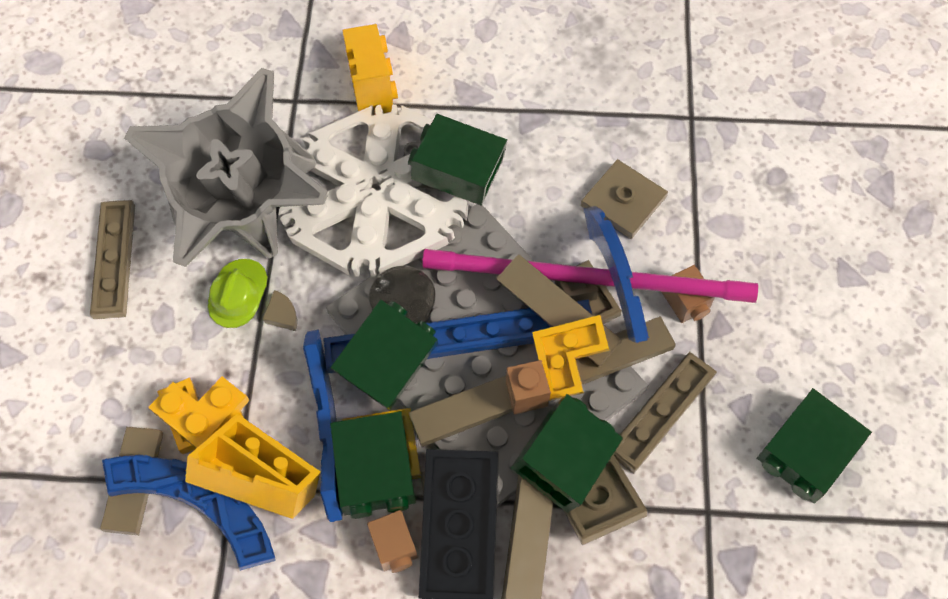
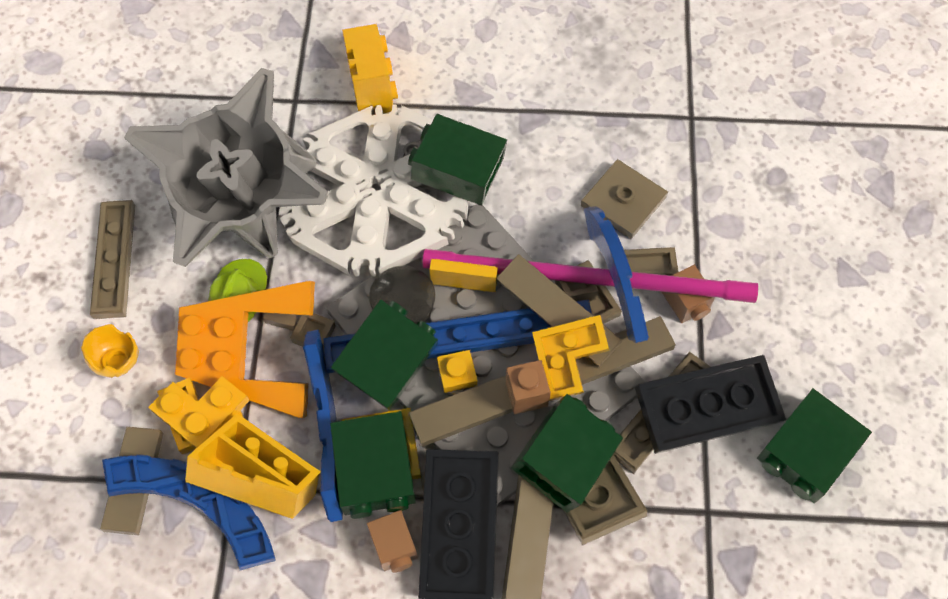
(109, 351): none -> yellow hair
(215, 340): none -> light orange wing
(310, 323): none -> dark tan tile
(457, 371): none -> yellow plate
(463, 275): none -> yellow tile
(653, 260): none -> dark tan tile
(709, 403): none -> black plate

